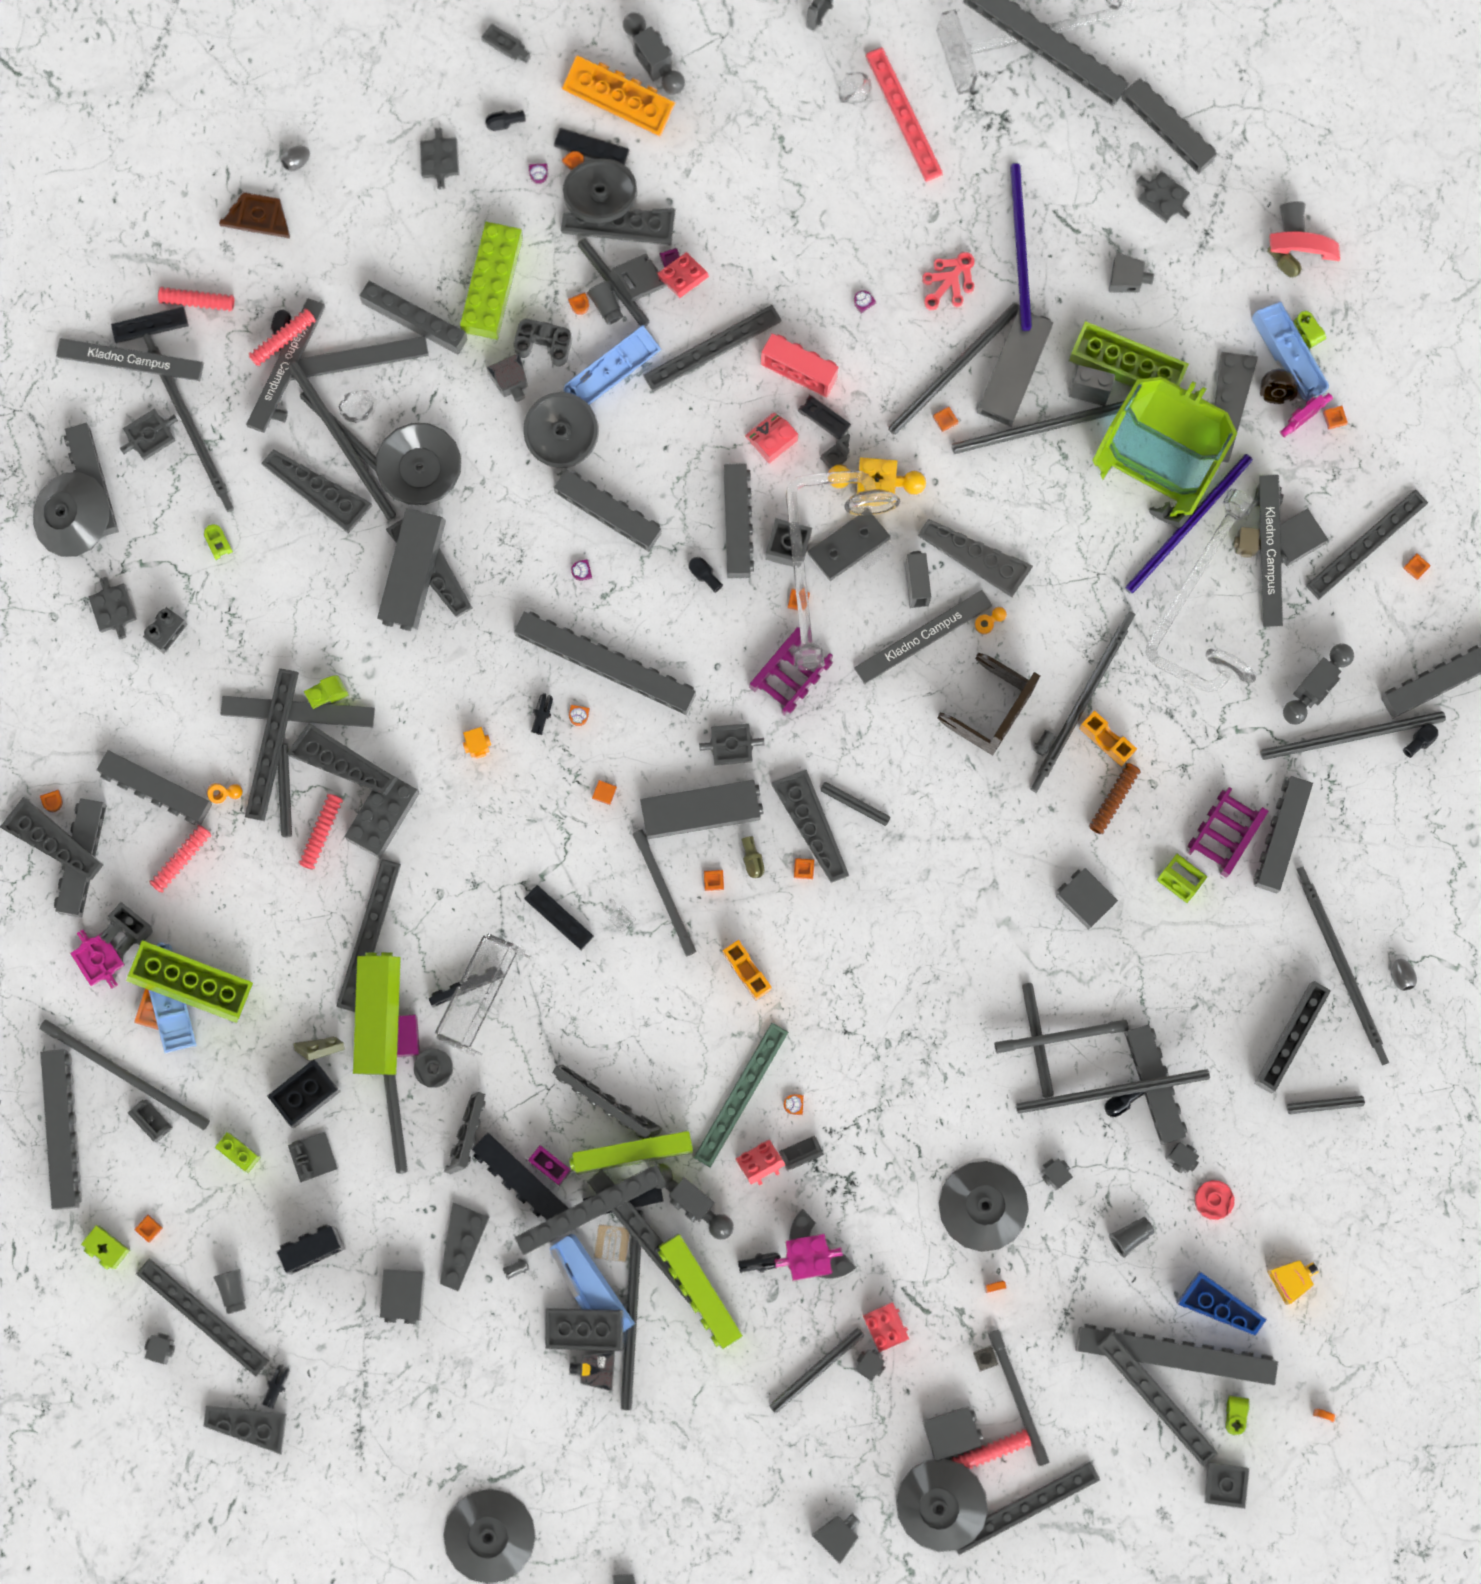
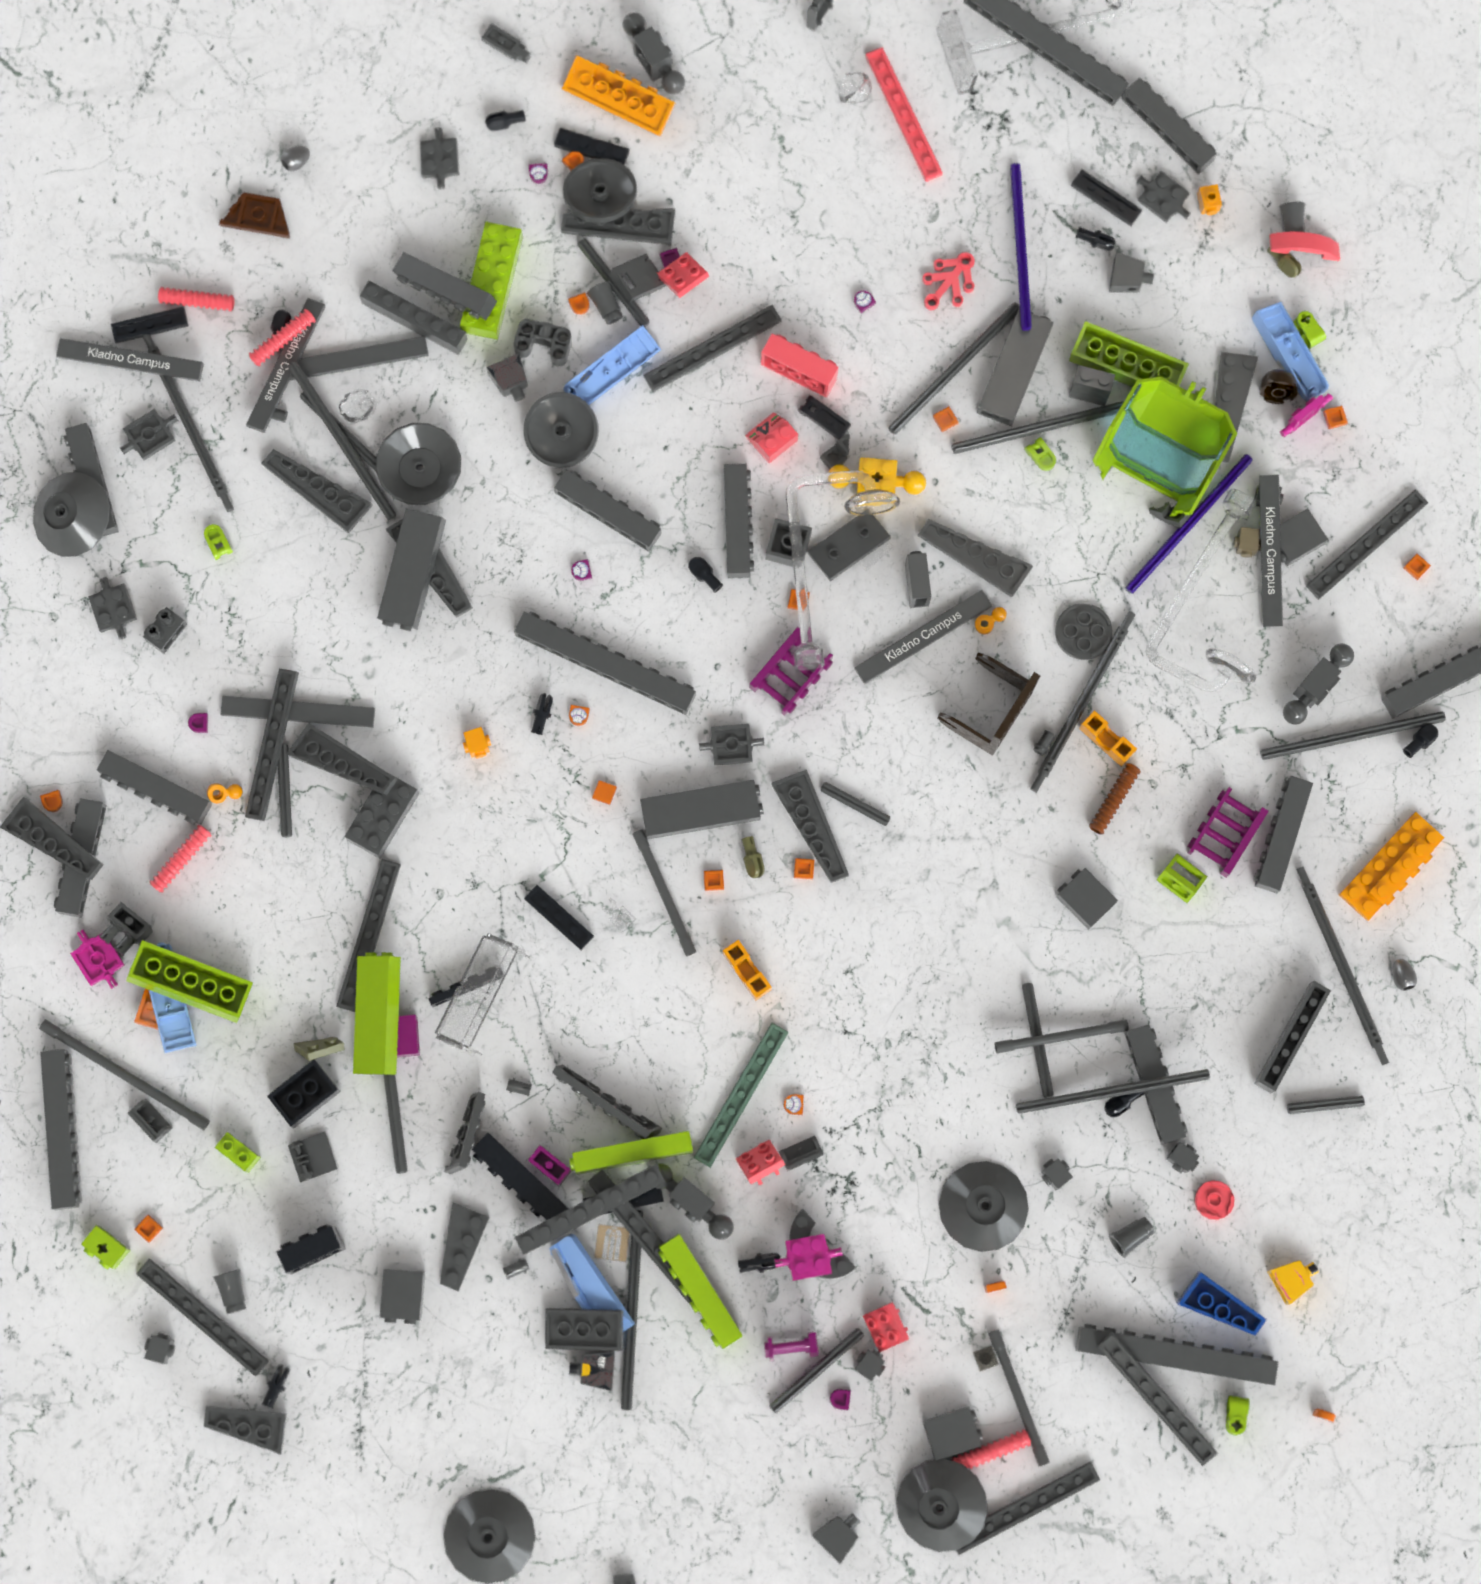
(198, 722): none -> magenta tile
(320, 832): coral piece -> none
(328, 690): lime brick -> none
(432, 1079): dark grey plate -> none
(445, 286): none -> dark grey brick
(518, 1087): none -> dark grey pin
(808, 1345): none -> magenta fence
(840, 1399): none -> magenta tile
(1045, 460): none -> lime plate
(1083, 631): none -> dark grey tile
(1096, 239): none -> black arm
(1106, 197): none -> black plate
(1209, 199): none -> light orange brick
(1226, 1485): dark grey plate -> none
(1392, 867): none -> light orange plate

